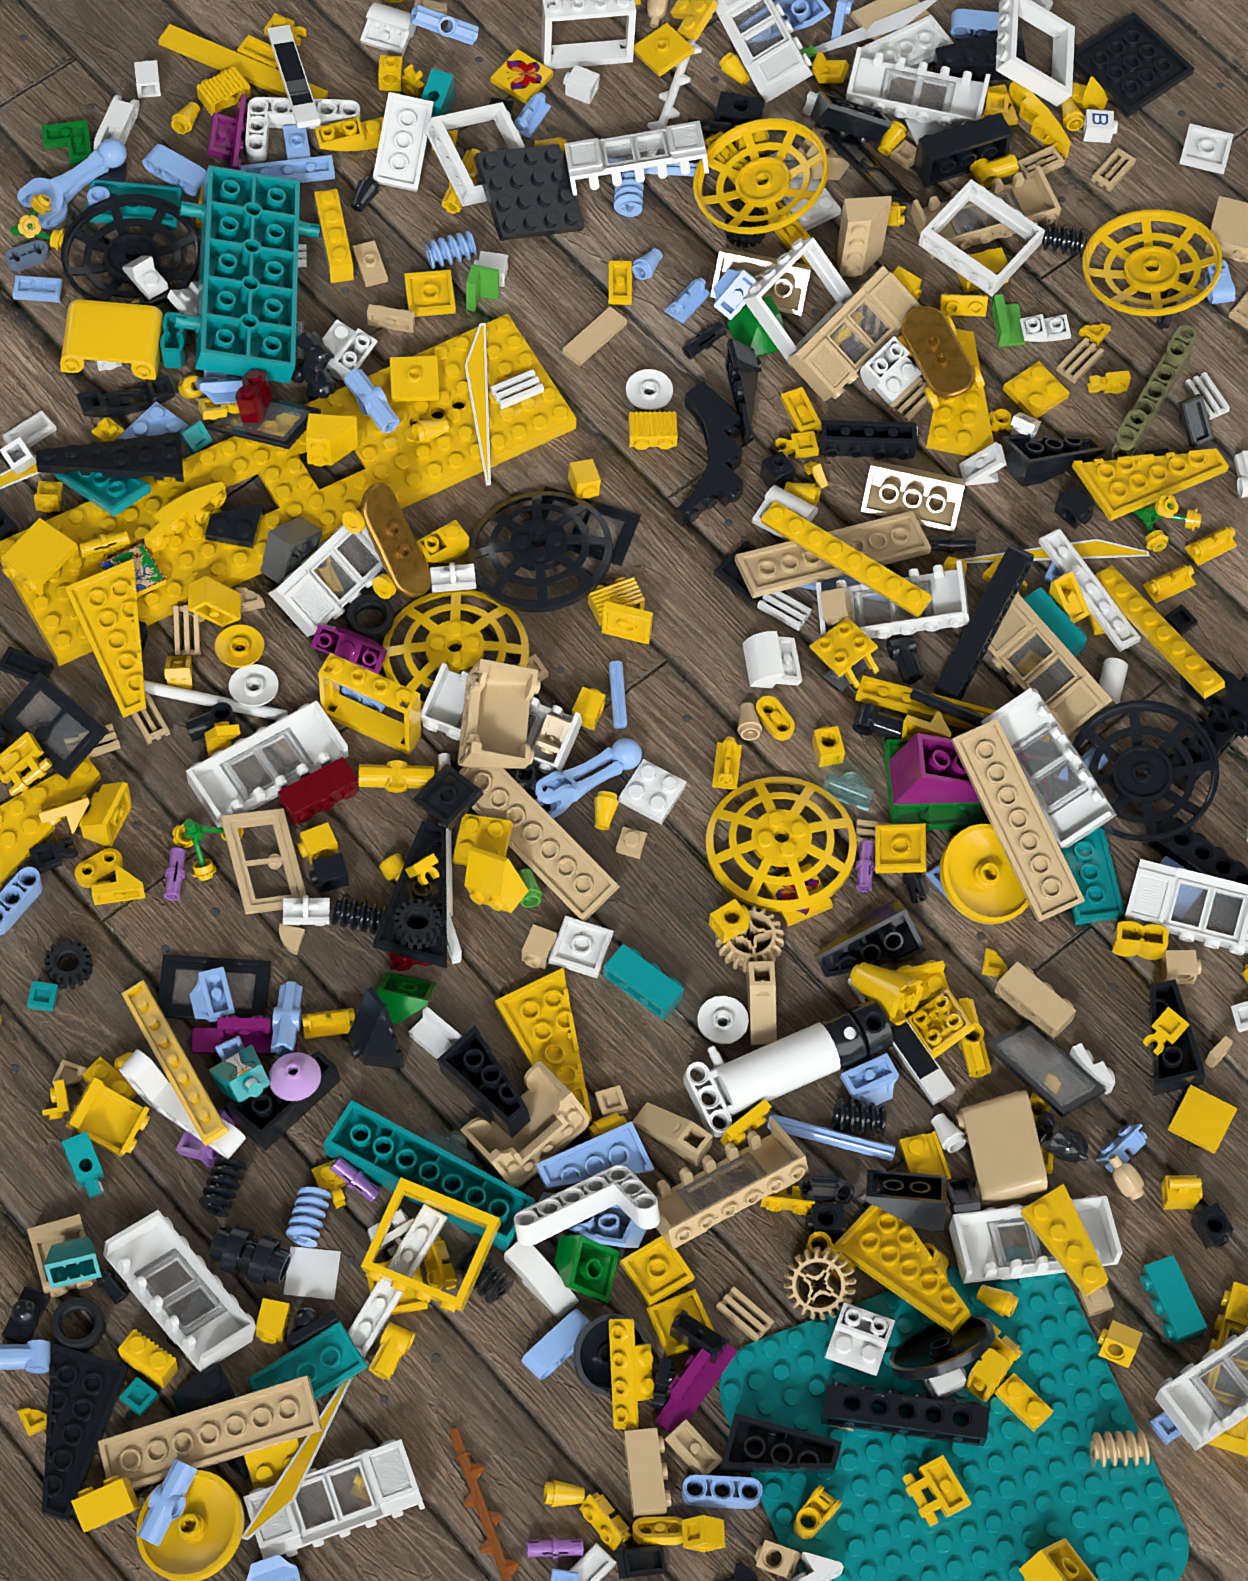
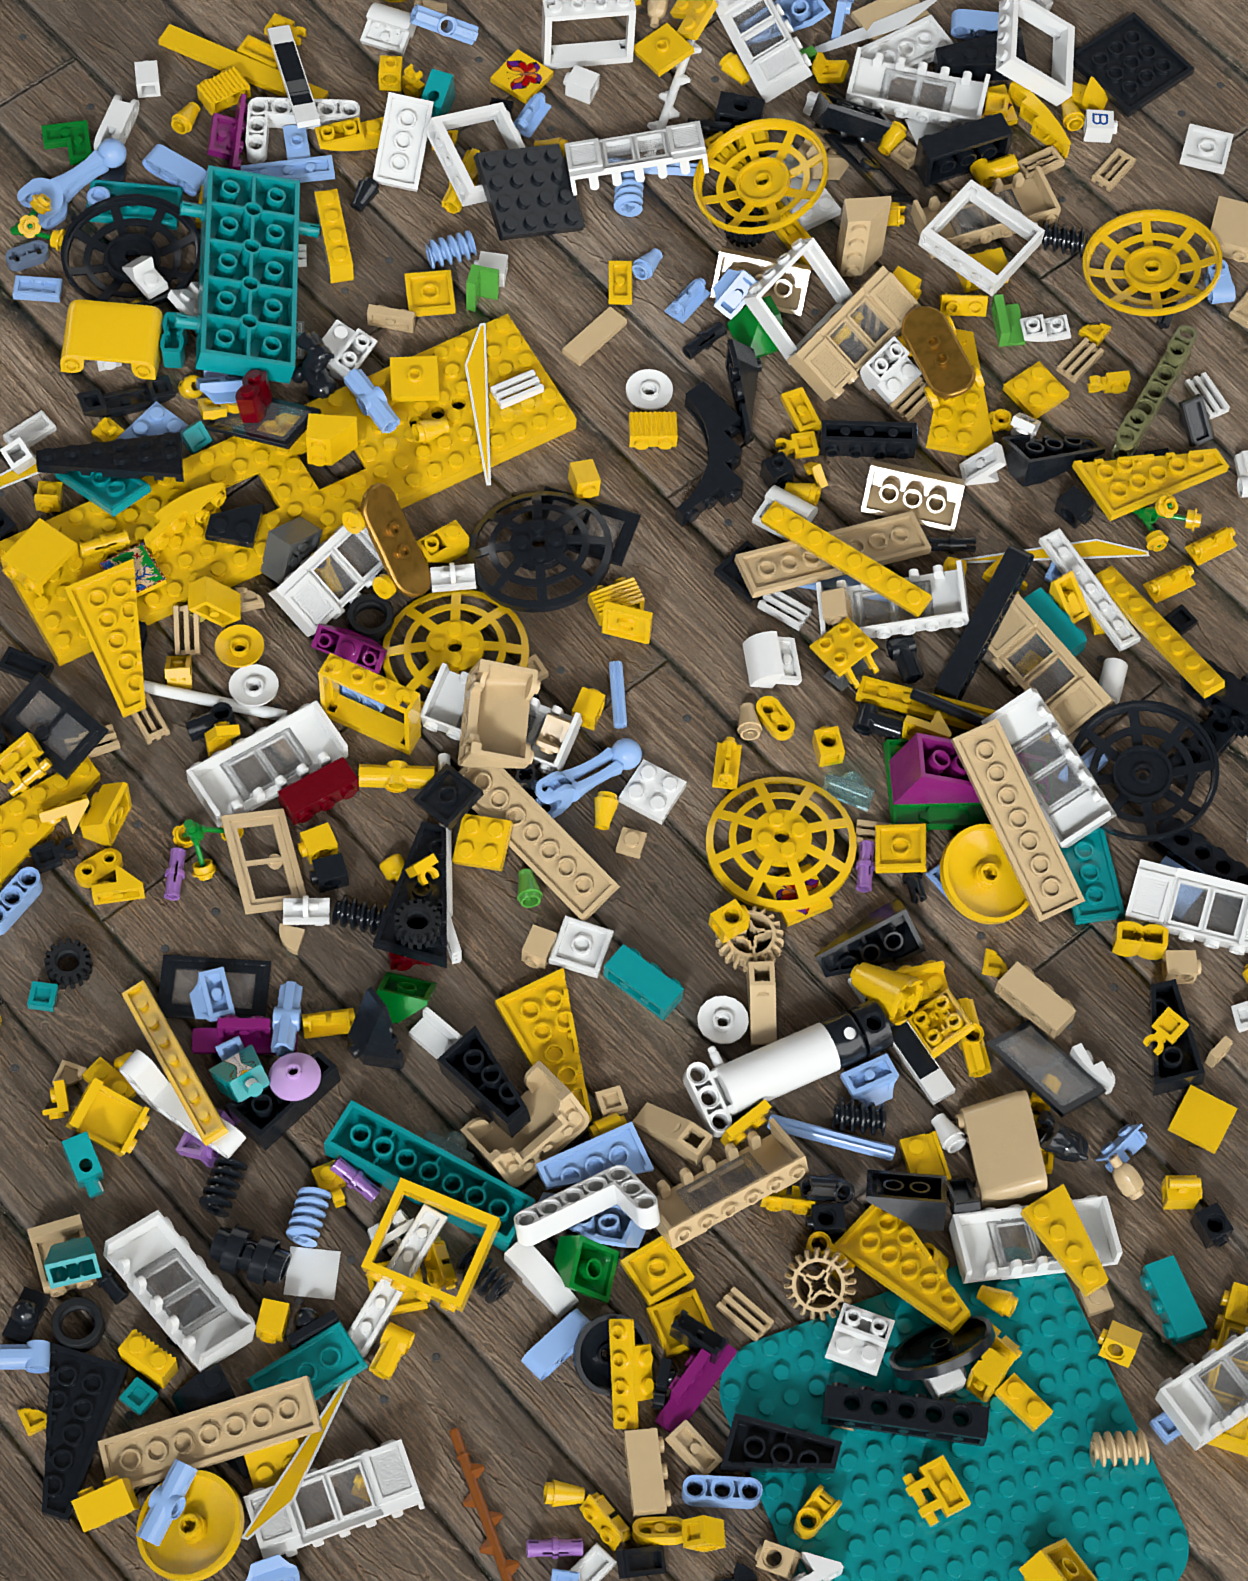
(370, 263): tan plate -> none
(493, 881): yellow slope -> none

